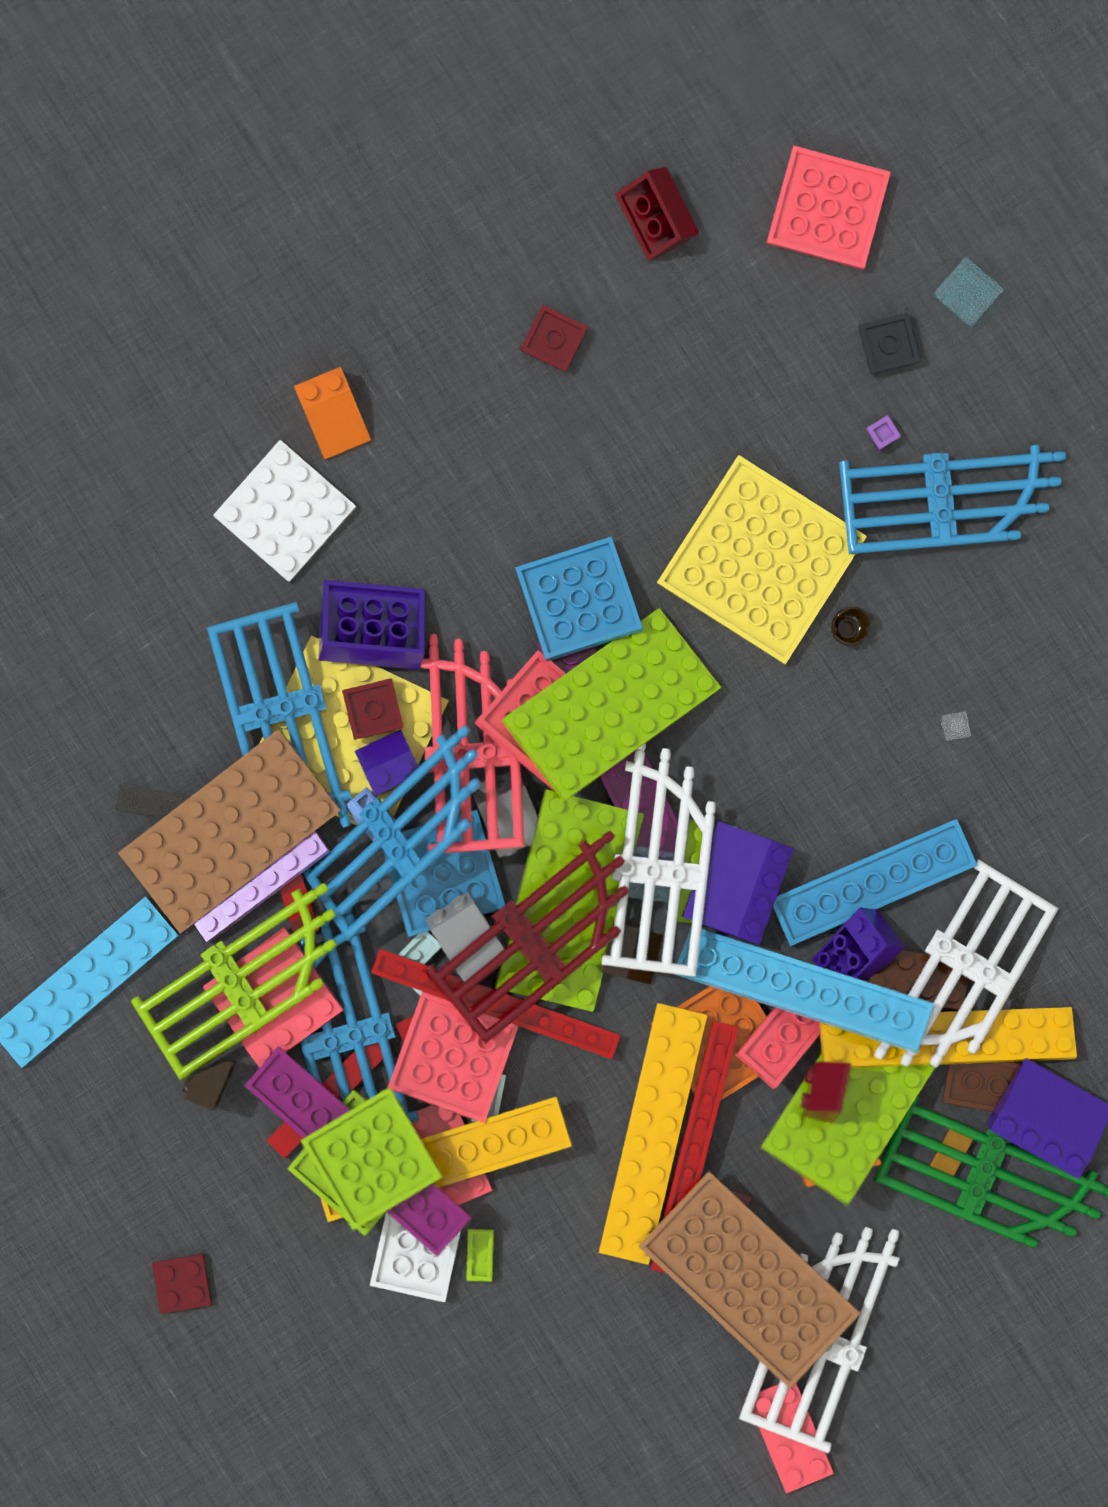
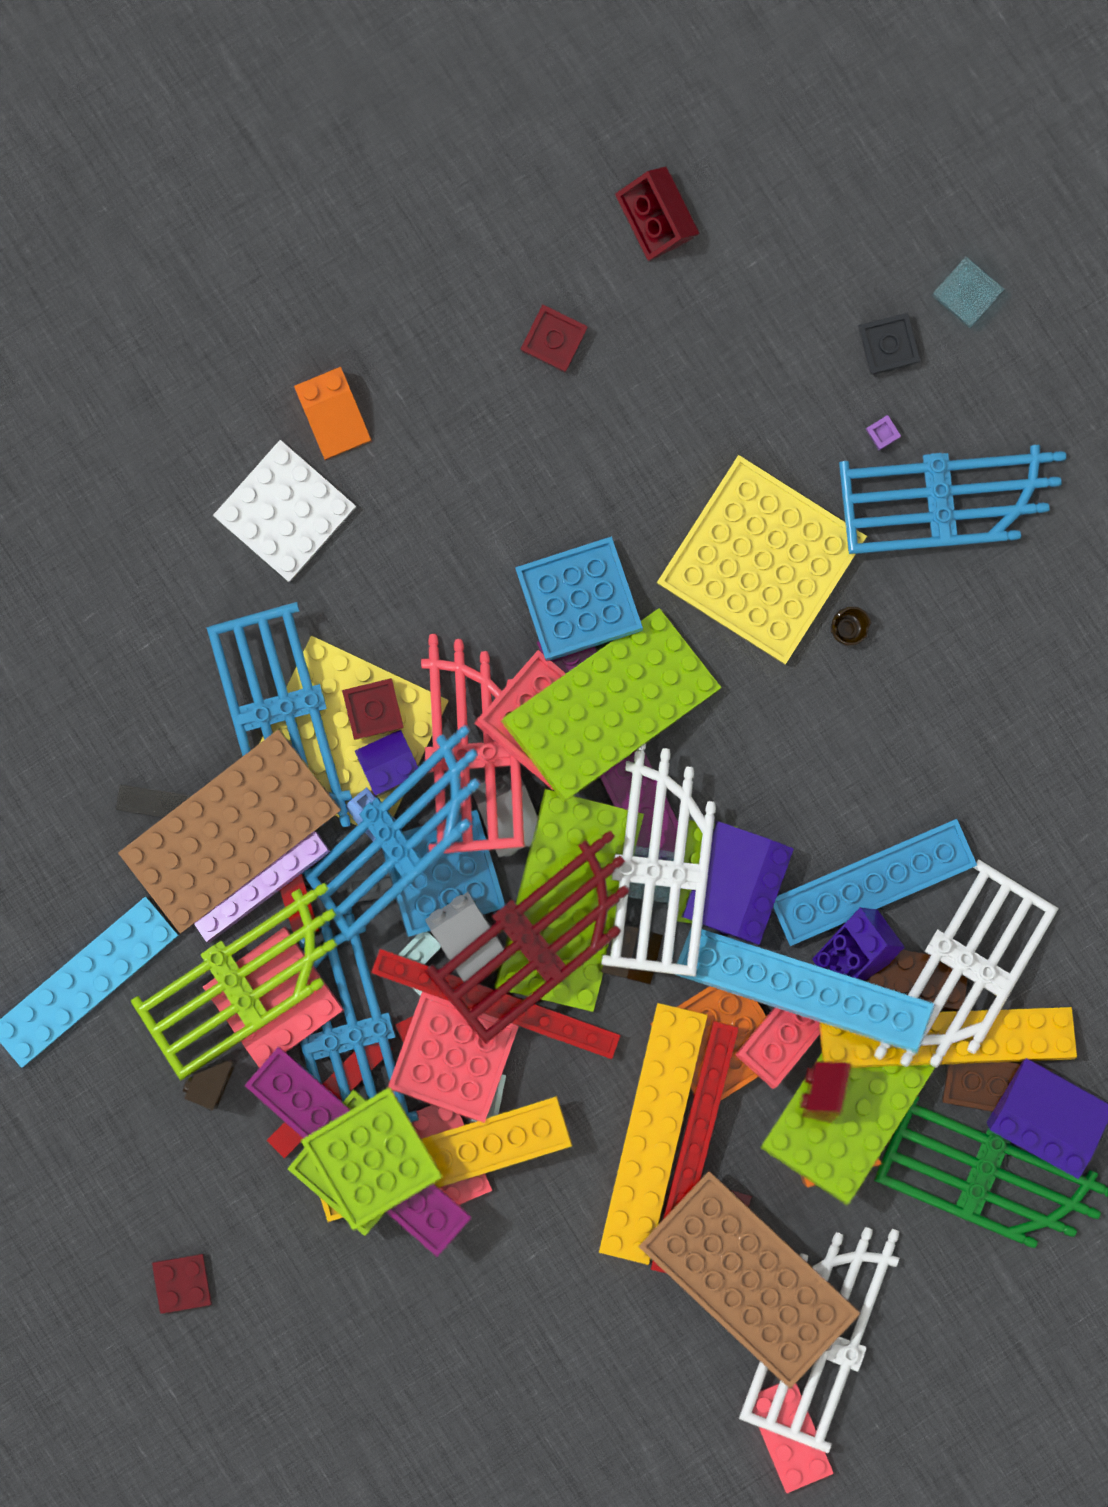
(372, 625): dark purple slope -> none
(409, 1266): white plate -> none
(480, 1254): lime plate -> none
(828, 207): coral plate -> none
(946, 1163): pearl gold tile -> none
(955, 726): clear plate -> none

